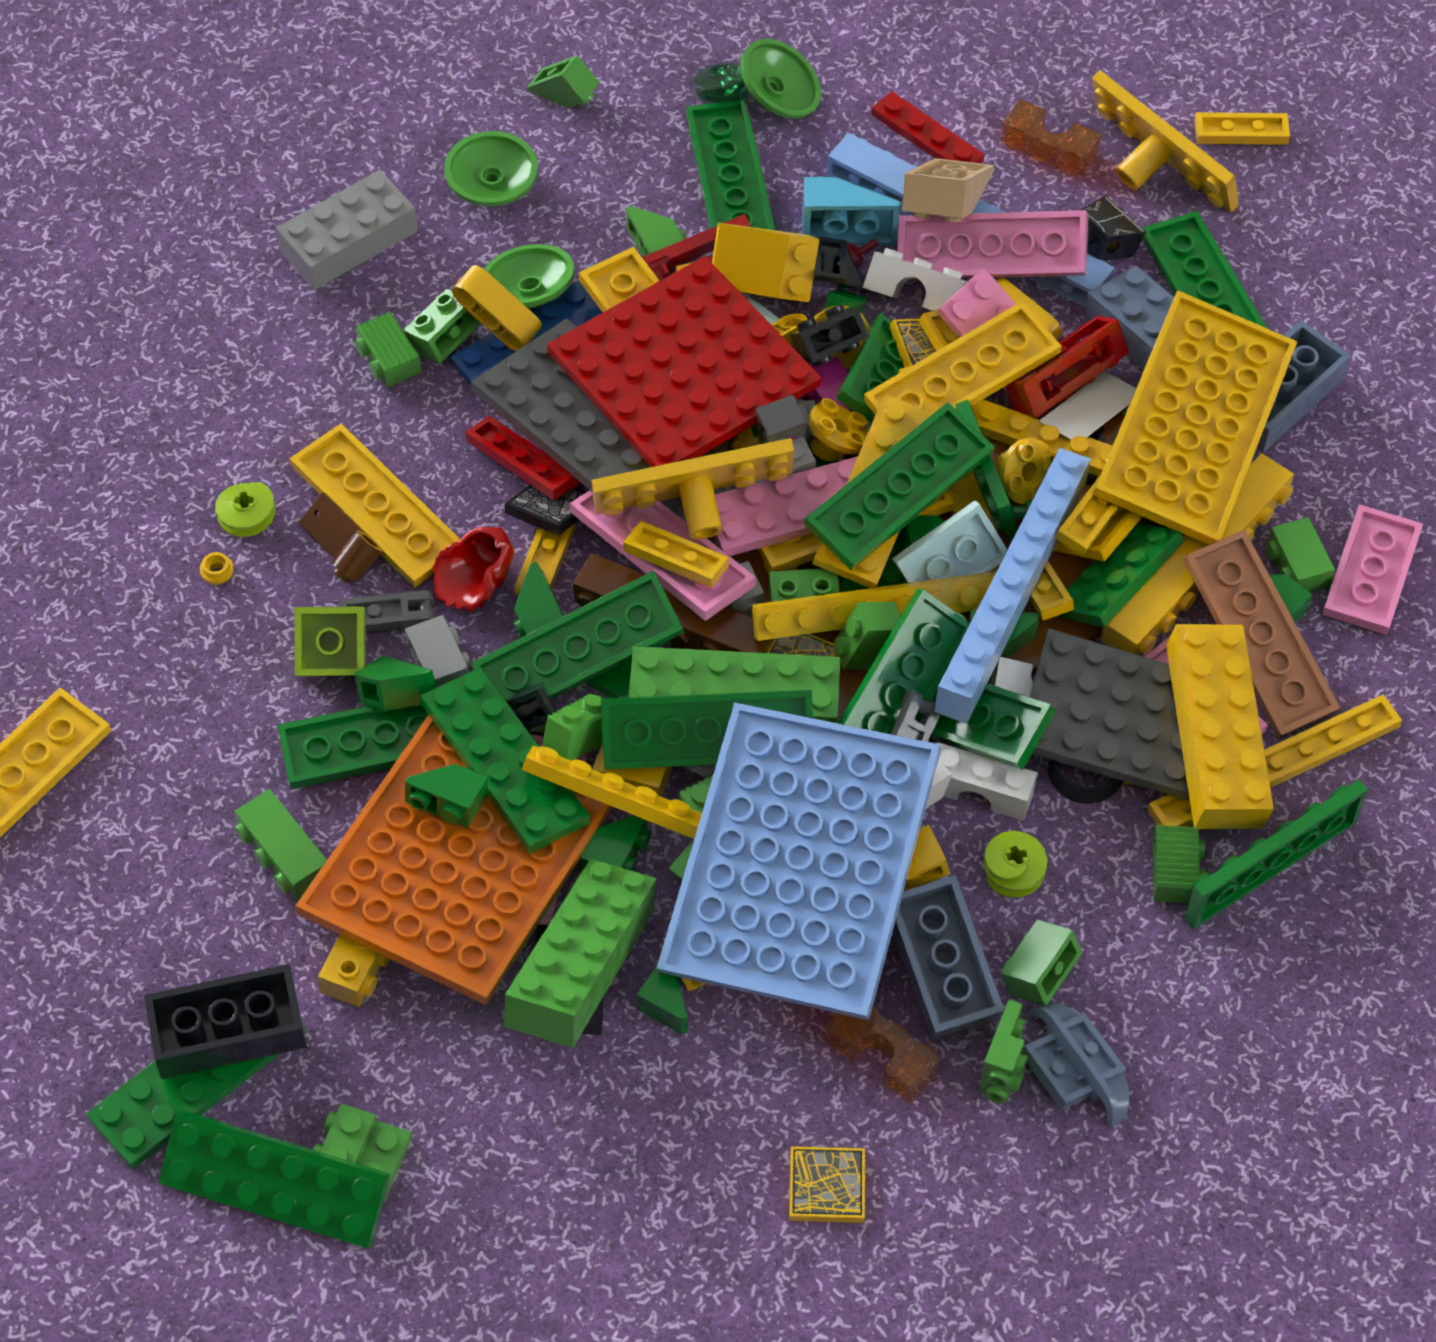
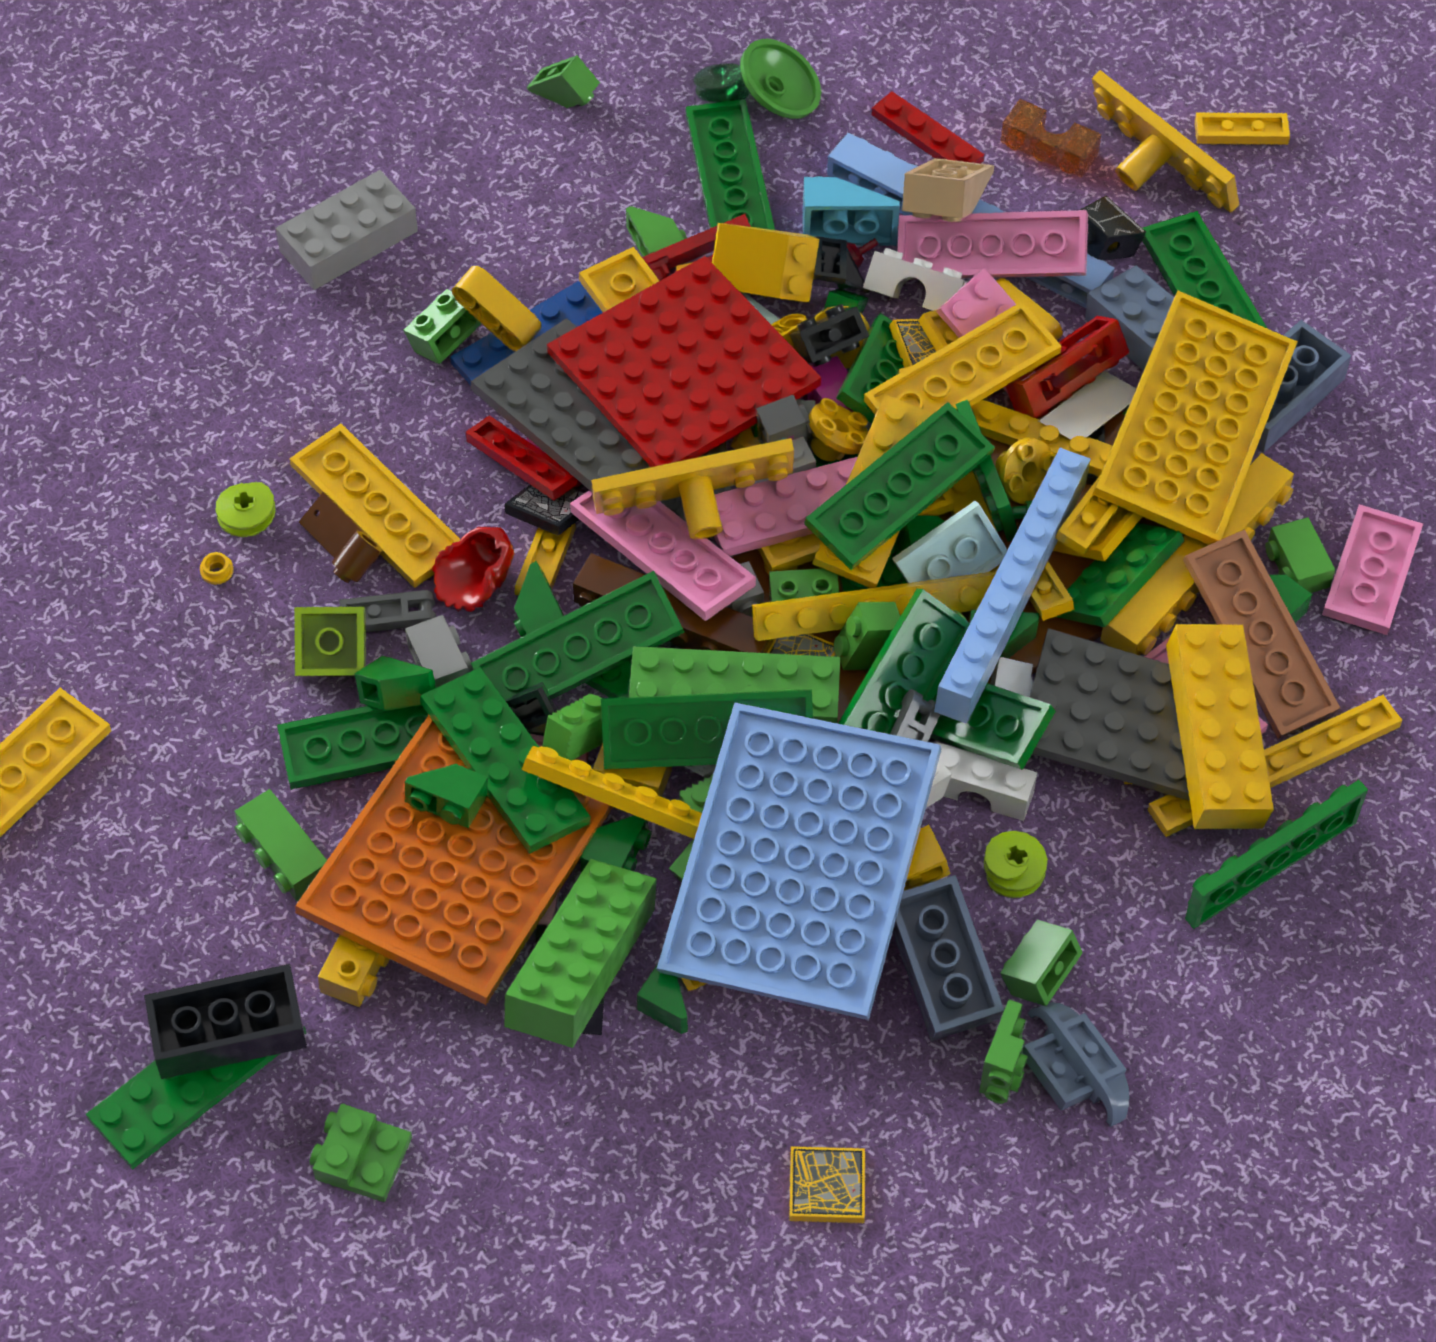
(274, 1178): green plate -> none
(387, 349): bright green brick -> none
(490, 158): bright green dish -> none
(533, 273): bright green dish -> none
(676, 554): yellow plate -> none
(911, 1064): clear orange arch -> none
(1080, 793): black tyre -> none
(1176, 862): bright green brick -> none

